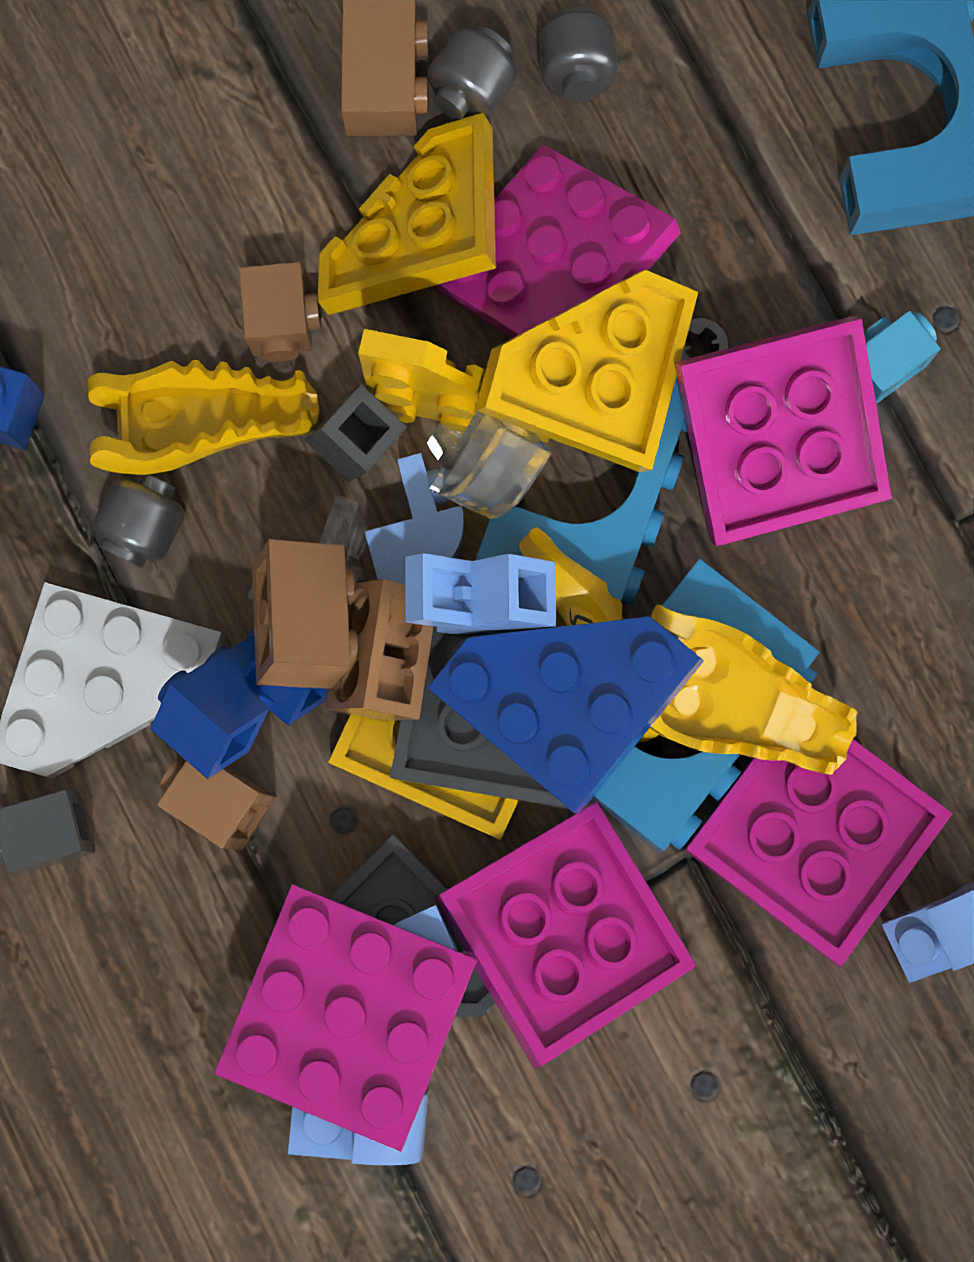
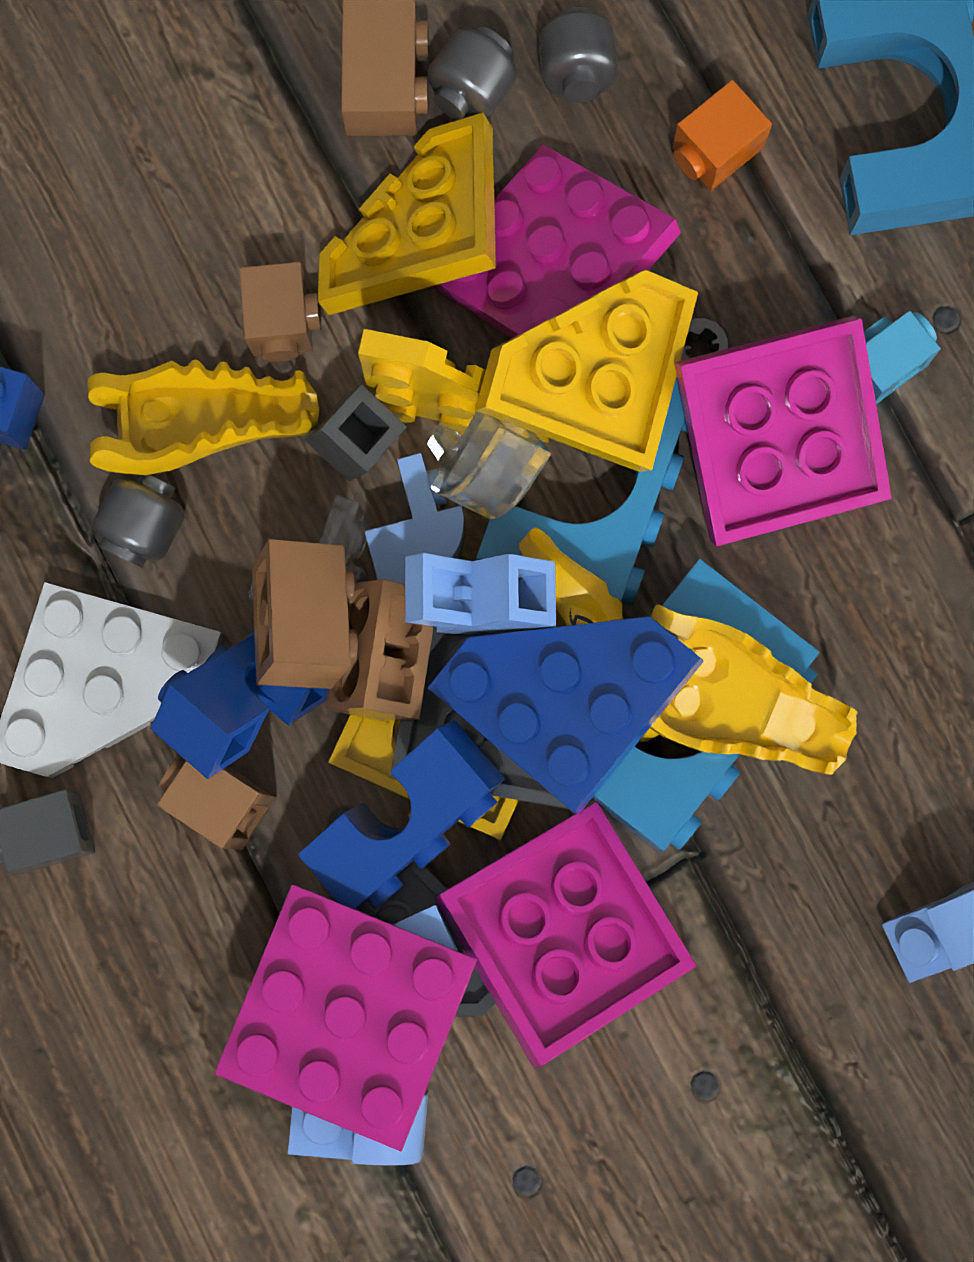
(445, 783): none -> blue arch
(720, 136): none -> orange brick
(820, 845): dark pink plate -> none

